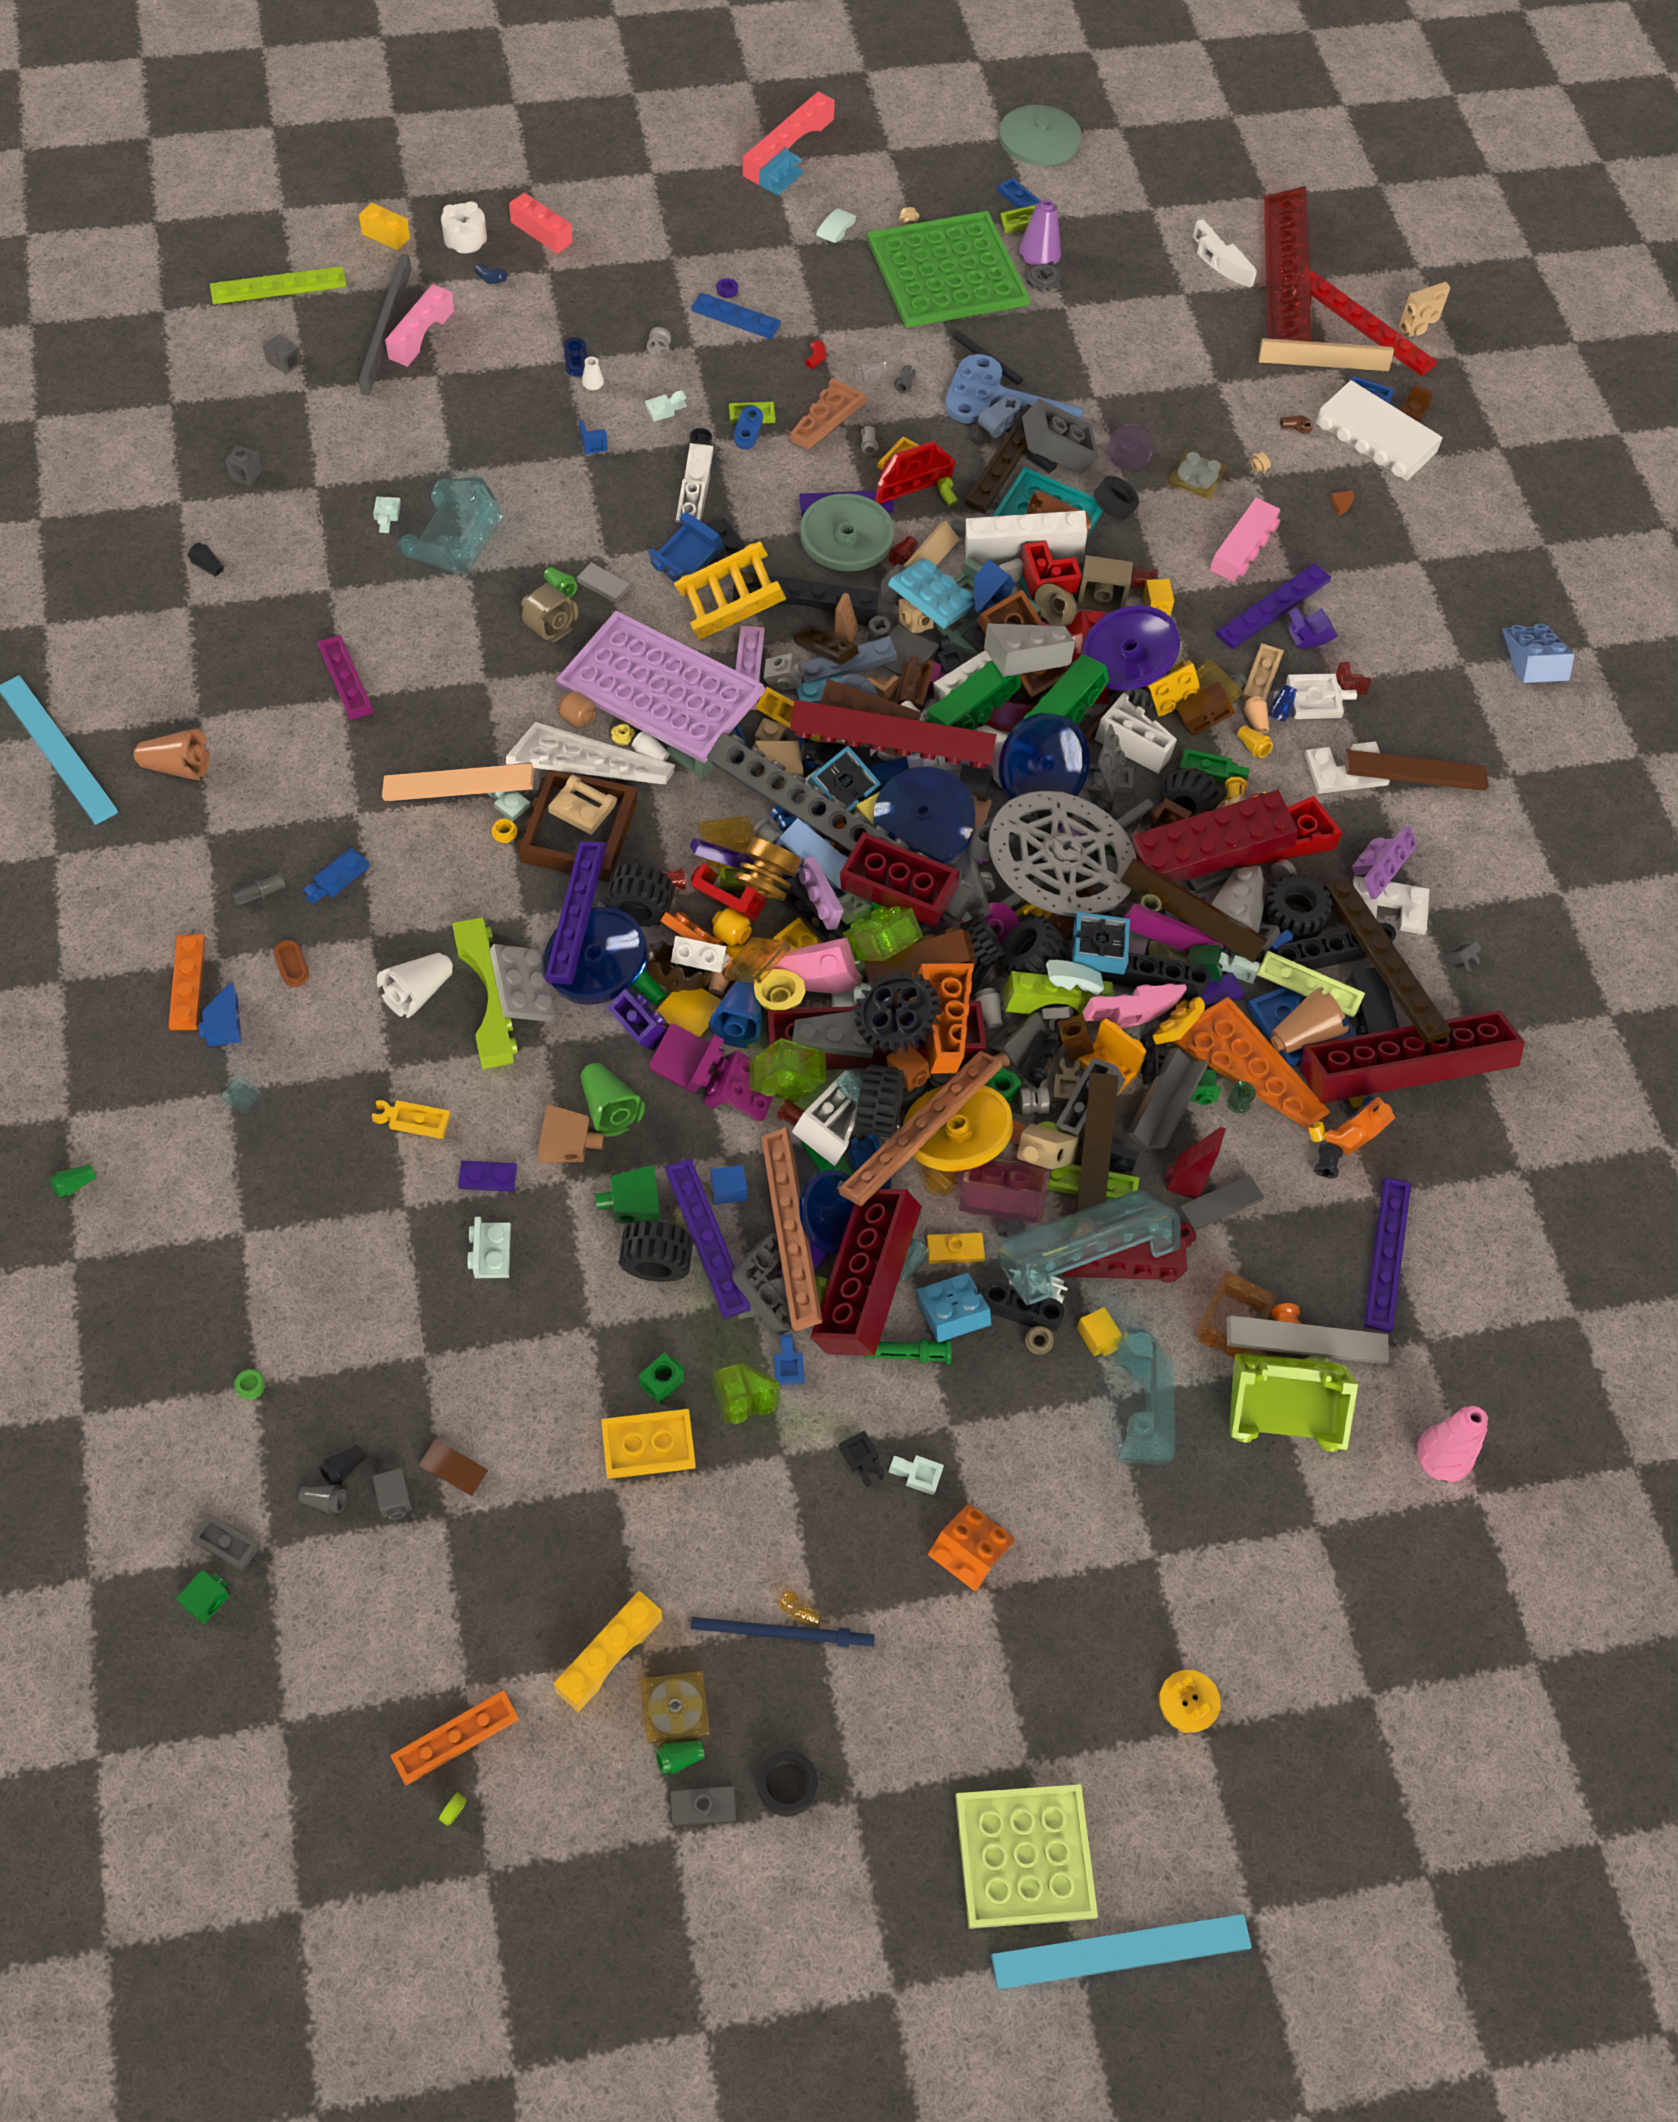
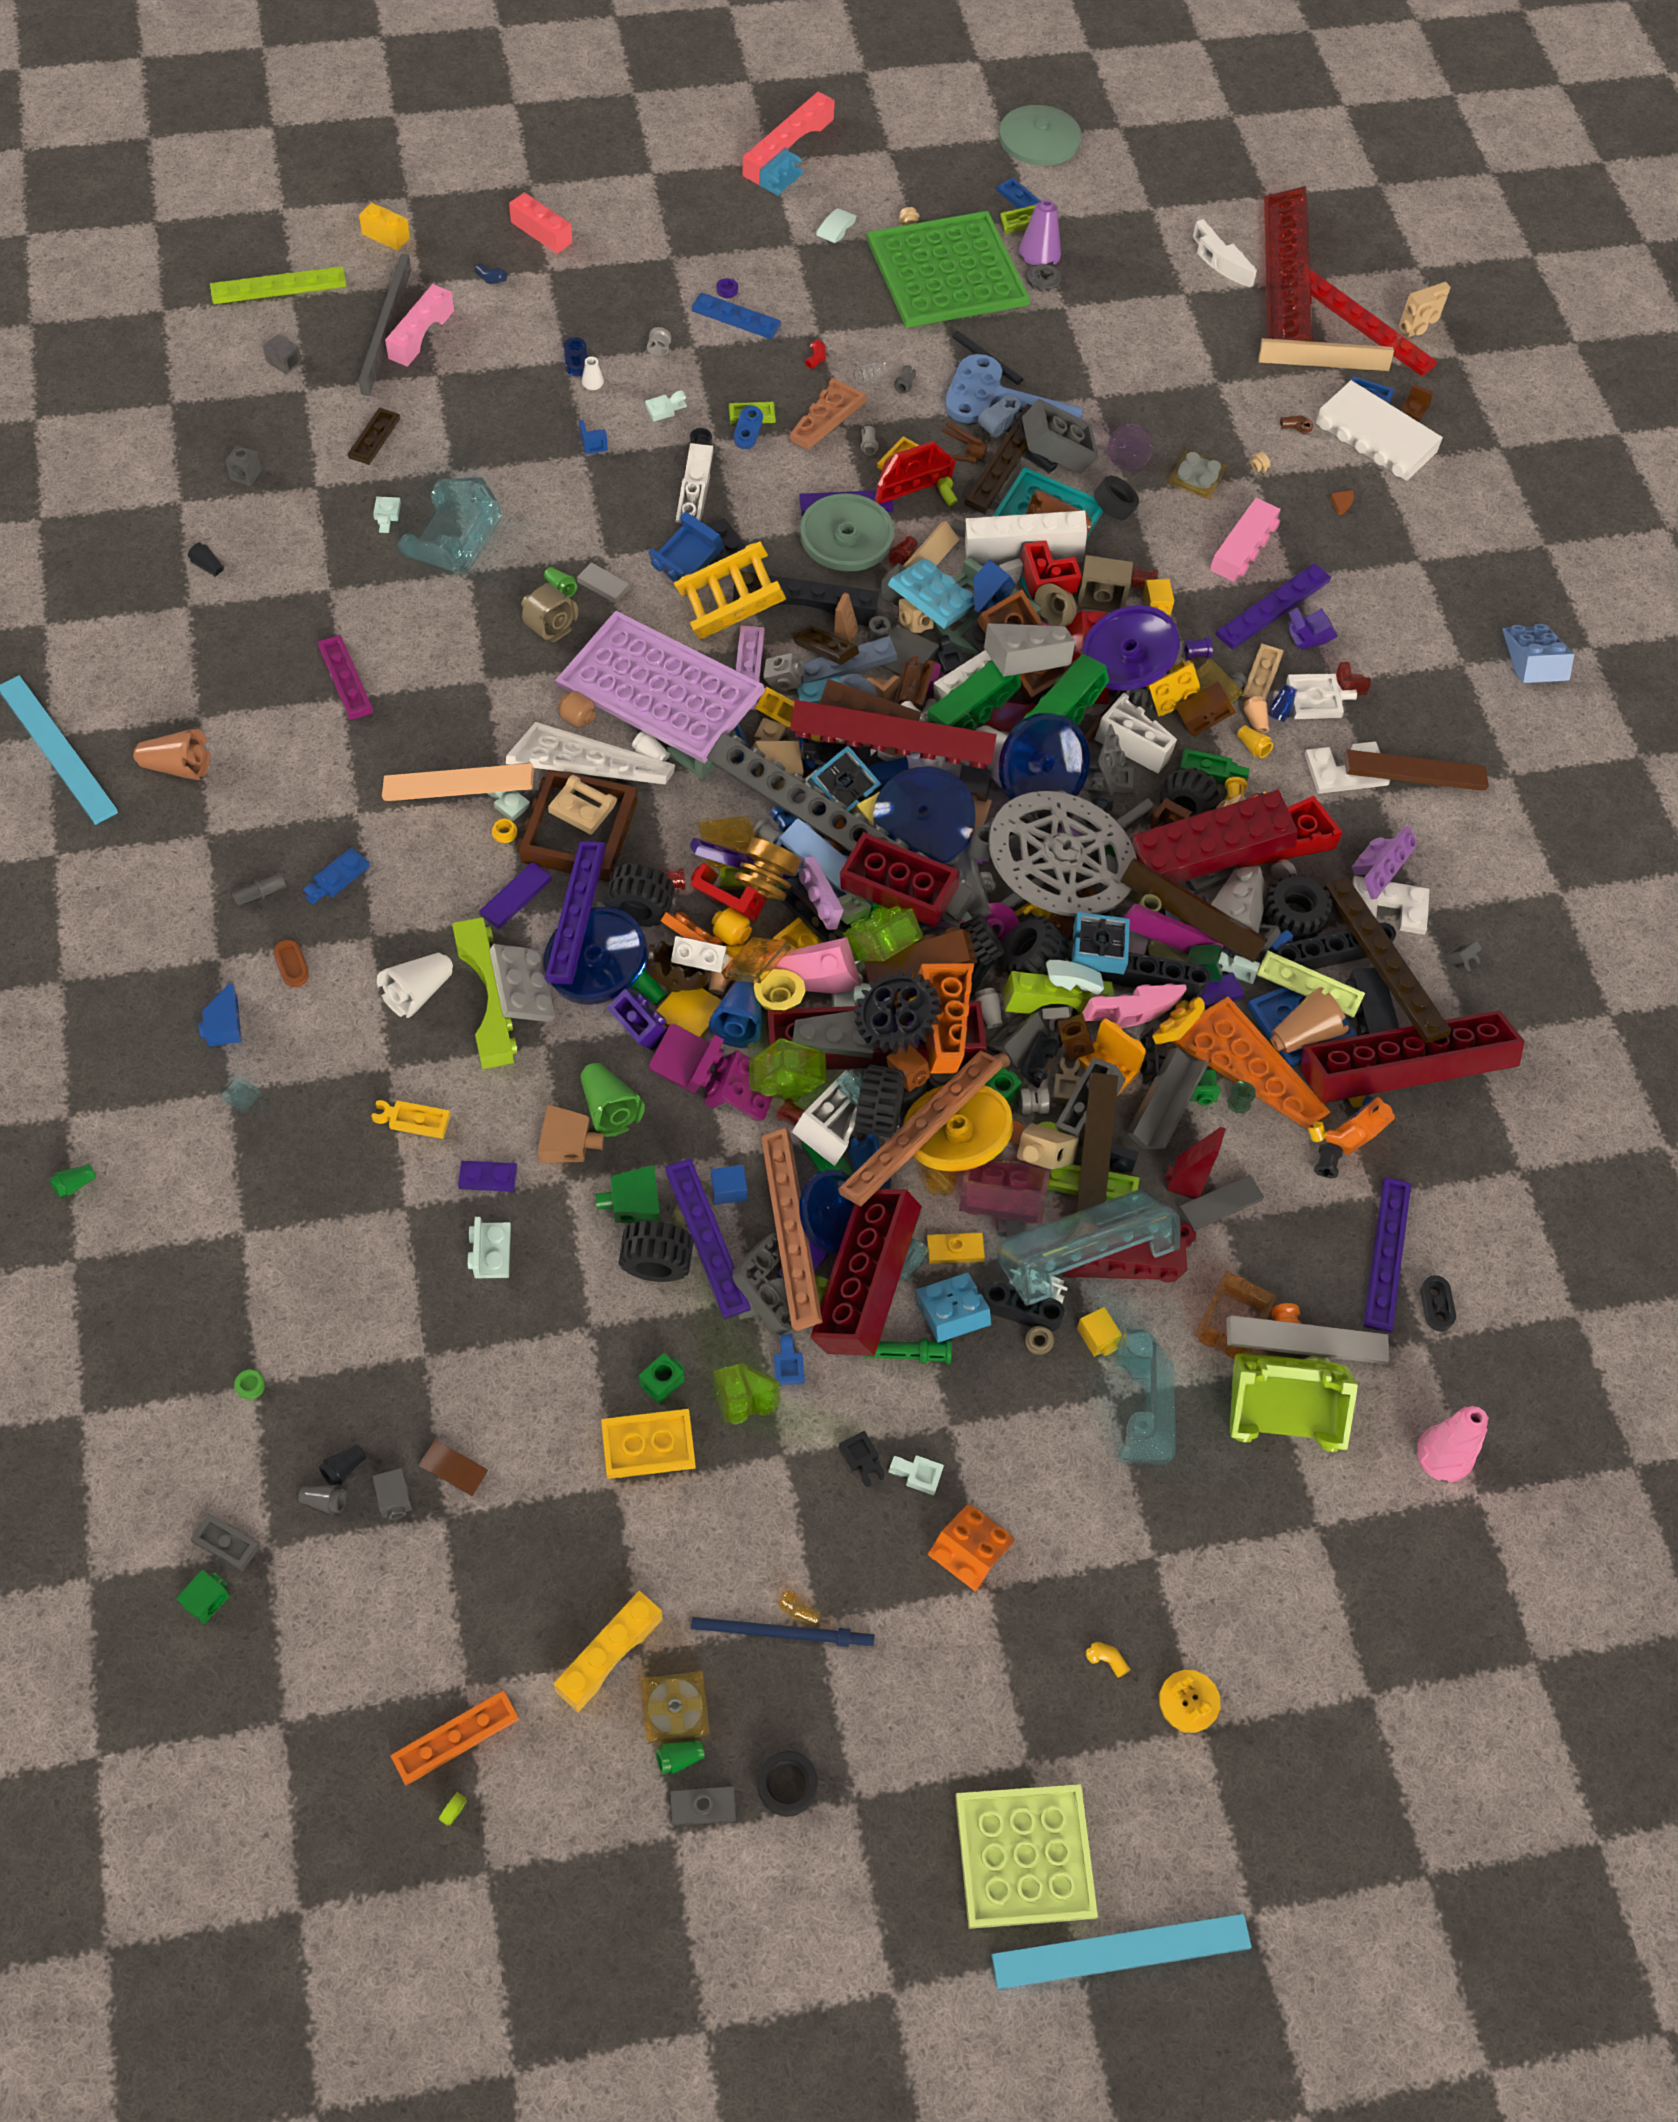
(187, 982): orange plate -> none
(374, 436): none -> dark brown tile
(463, 227): white brick -> none
(515, 895): none -> dark purple tile
(622, 739): light yellow plate -> none
(975, 448): none -> reddish brown plant
(1107, 1653): none -> yellow arm
(1198, 648): none -> dark purple bush
(1438, 1305): none -> black plate

